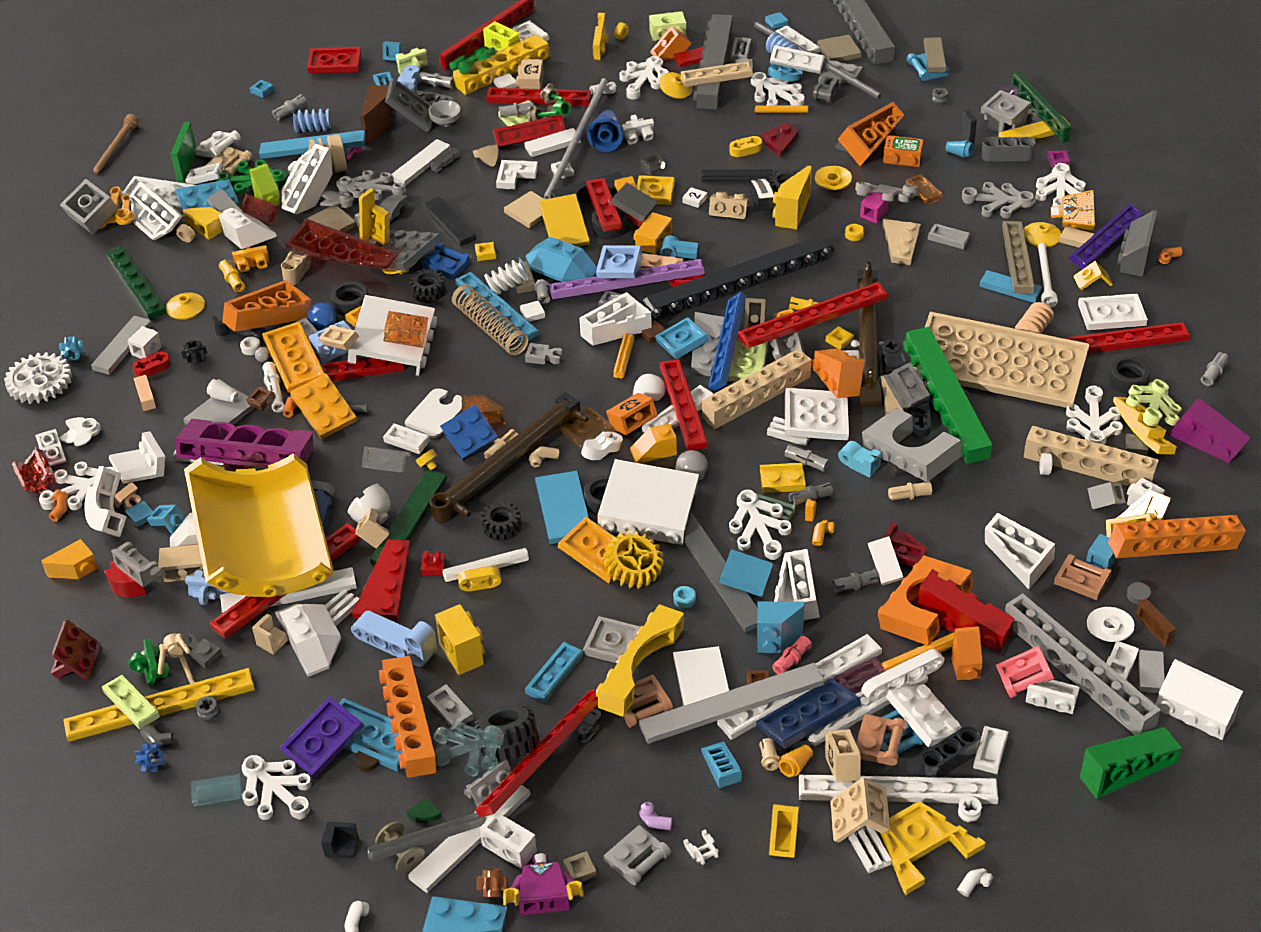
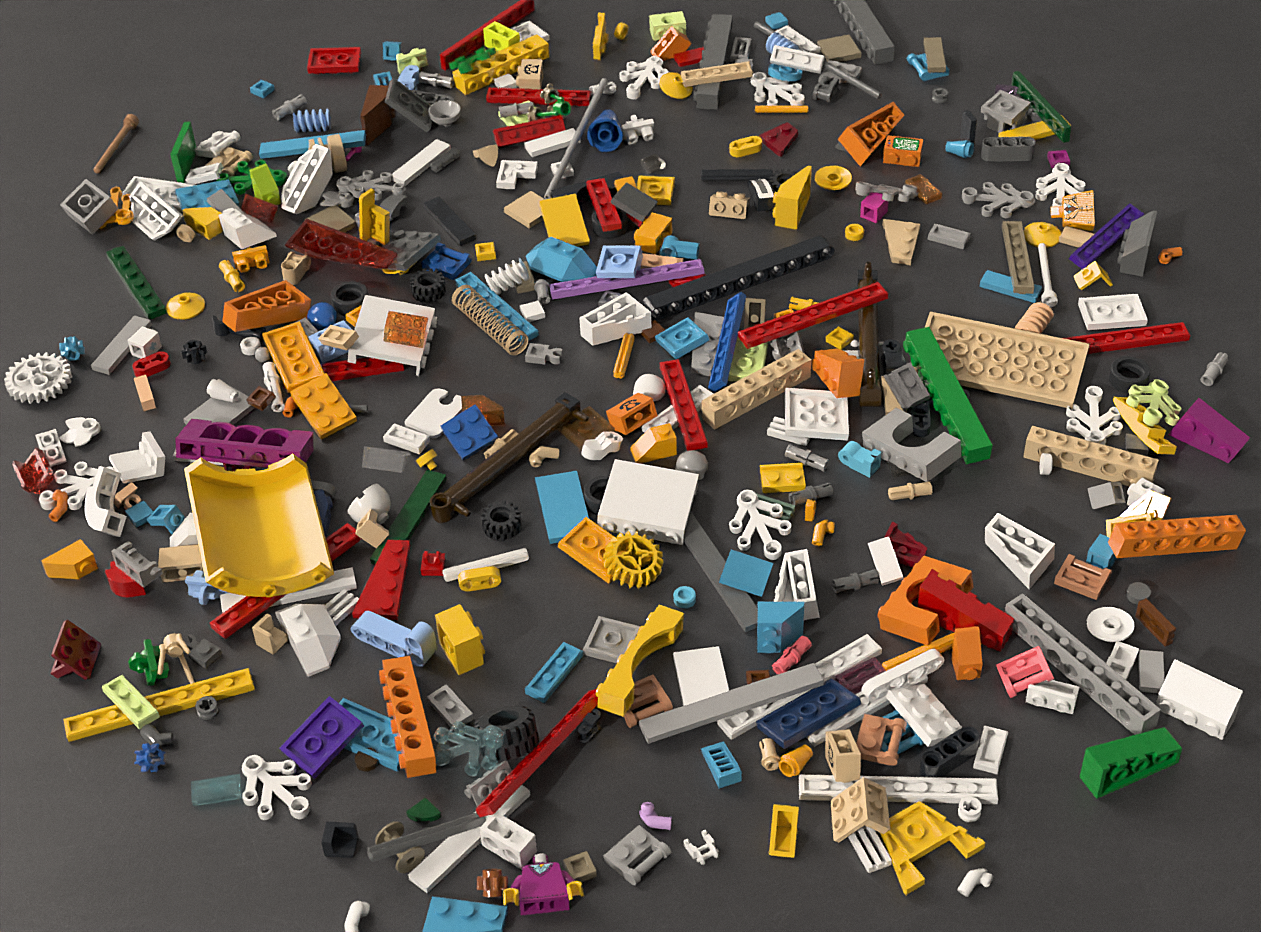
(694, 197): white tile -> none

